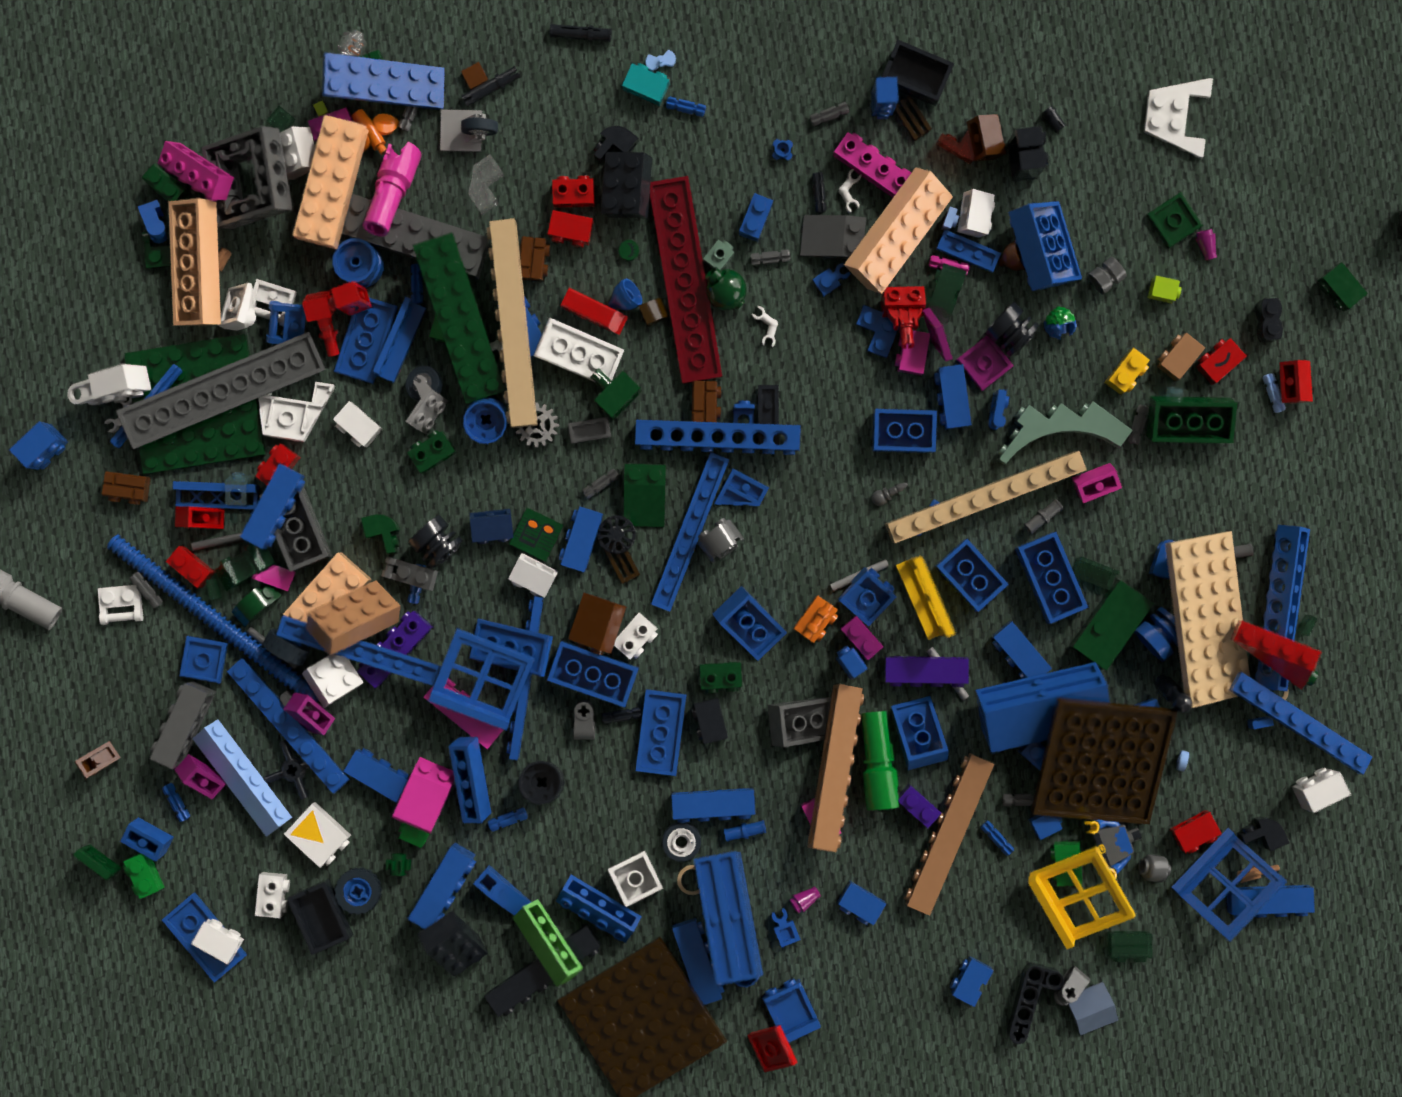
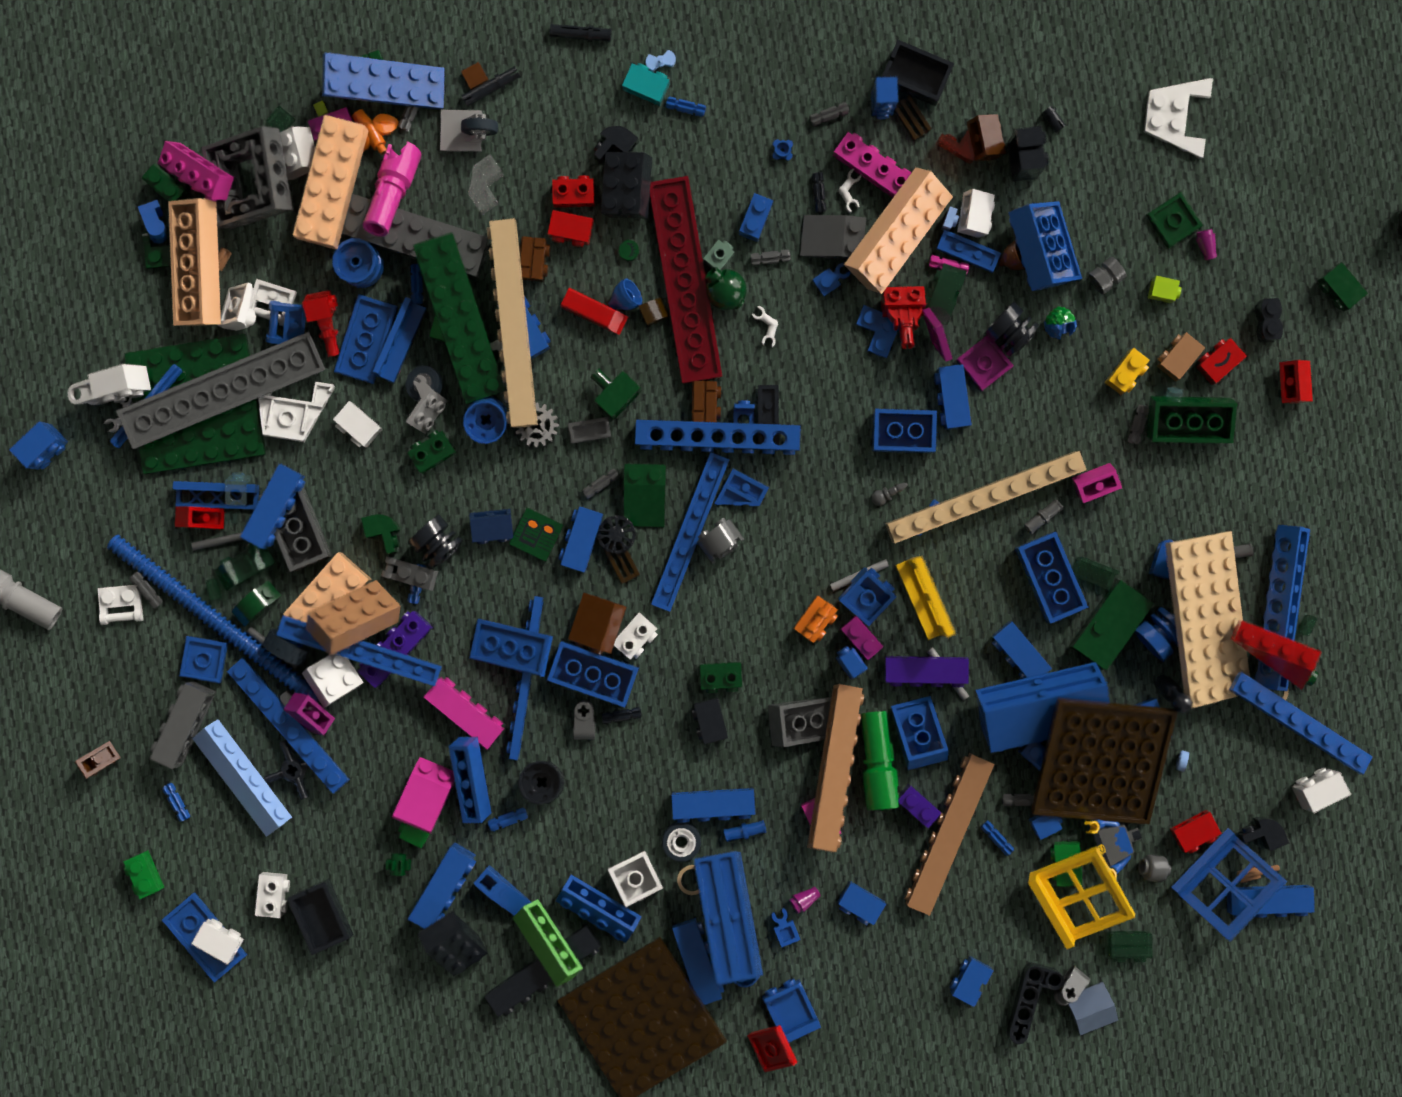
(97, 861): dark green tile -> none
(126, 486): reddish brown brick -> none
(146, 839): blue brick -> none
(190, 566): red brick -> none
(200, 776): magenta brick -> none
(276, 576): dark pink tile -> none
(278, 455): red brick -> none
(318, 835): white brick -> none
(351, 298): red brick -> none
(352, 43): clear head -> none
(358, 890): black wheel -> none
(377, 774): blue brick -> none
(470, 705): blue window -> none
(532, 575): white brick -> none
(577, 351): white tile -> none
(661, 732): blue plate -> none
(749, 623): blue slope -> none
(913, 359): dark pink brick -> none
(971, 575): blue brick -> none
(999, 403): blue plate -> none
(1092, 421): sand green arch -> none
(1260, 722): blue tile -> none
(1274, 392): light blue axle -> none

